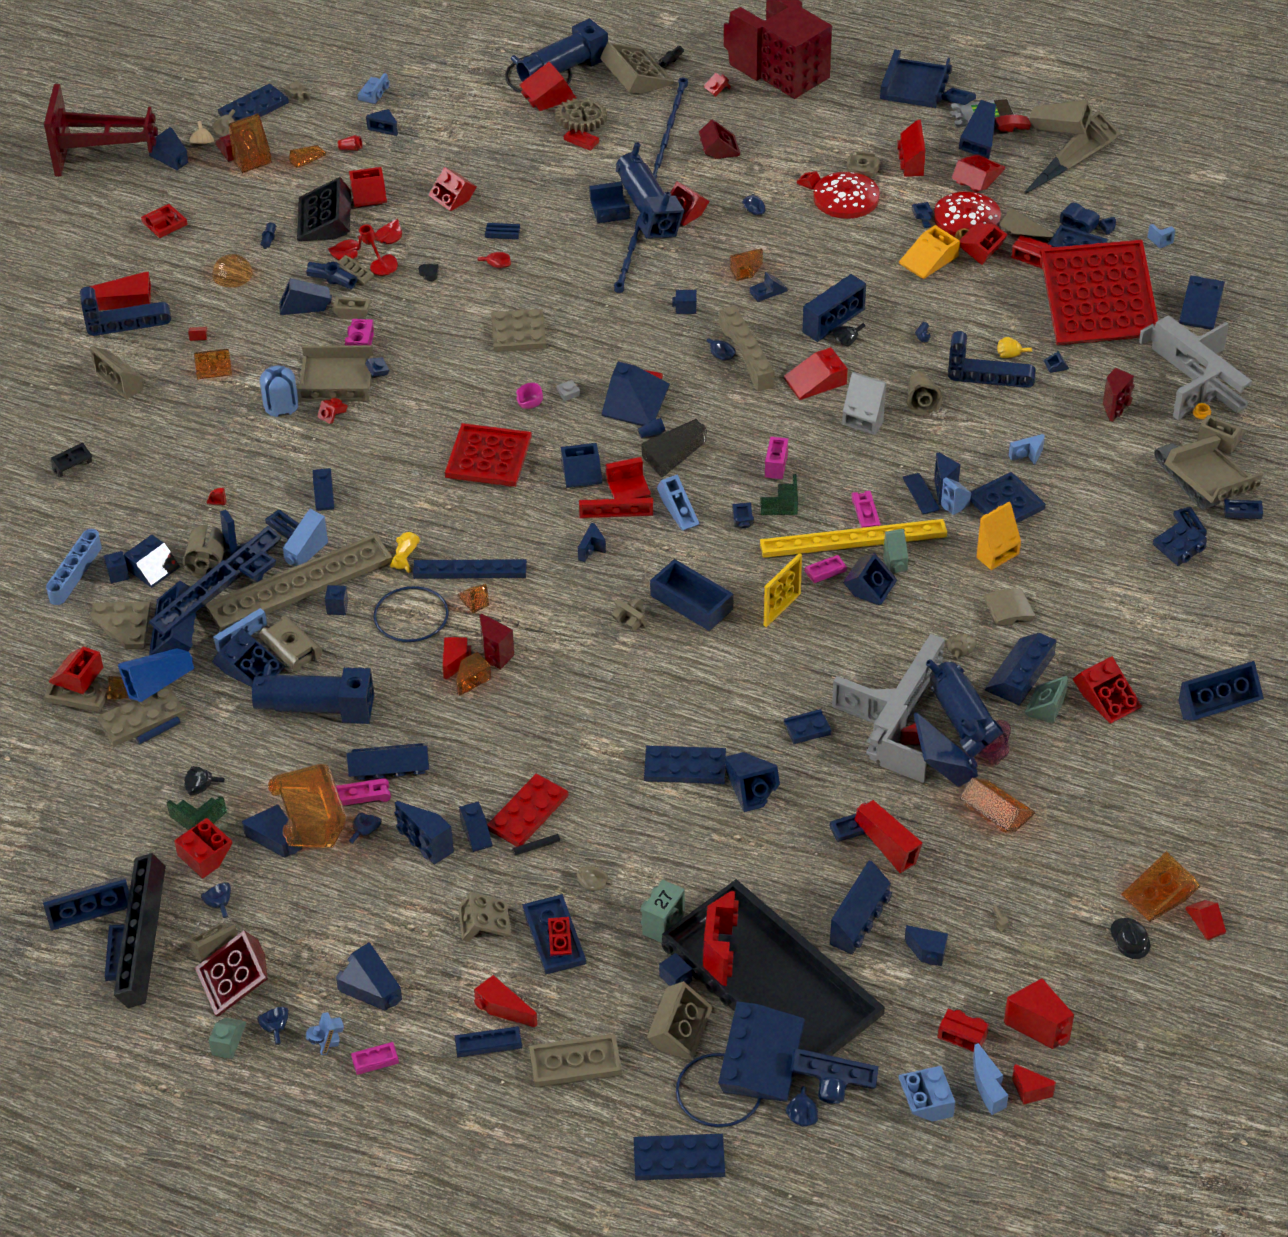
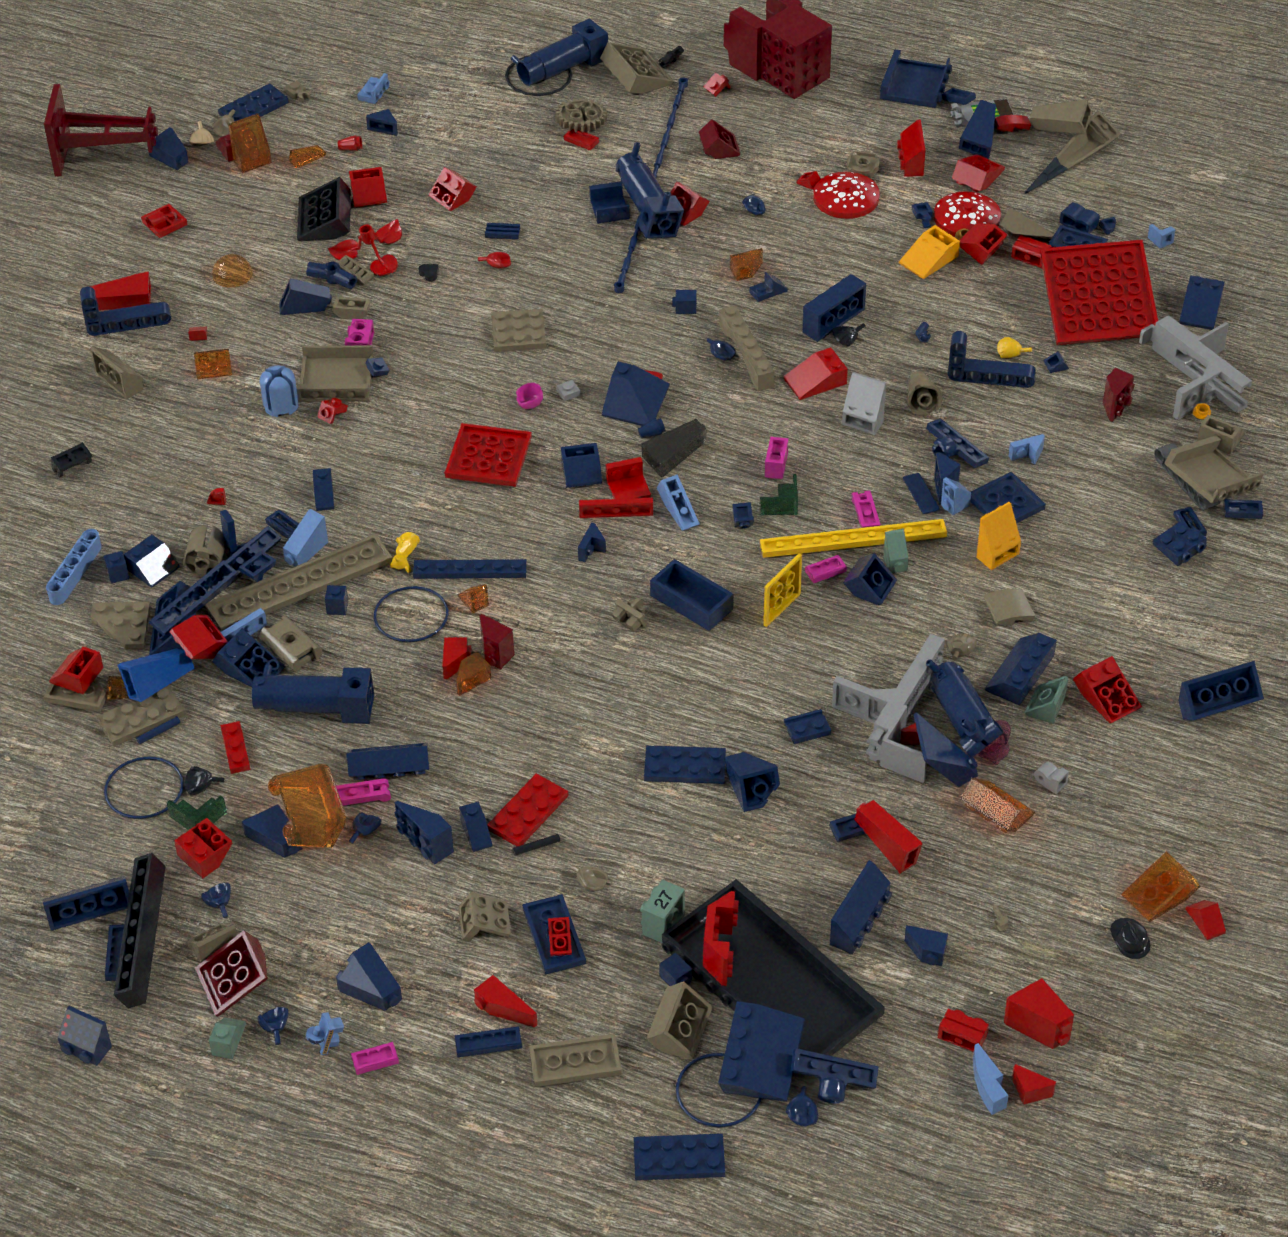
(84, 1036): none -> slope
(137, 759): none -> dark blue piece
(199, 637): none -> red slope
(235, 747): none -> red plate
(268, 235): dark blue axle -> none
(546, 88): red slope -> none
(928, 1093): medium blue slope -> none
(953, 443): none -> dark blue plate
(1051, 777): none -> light grey leg

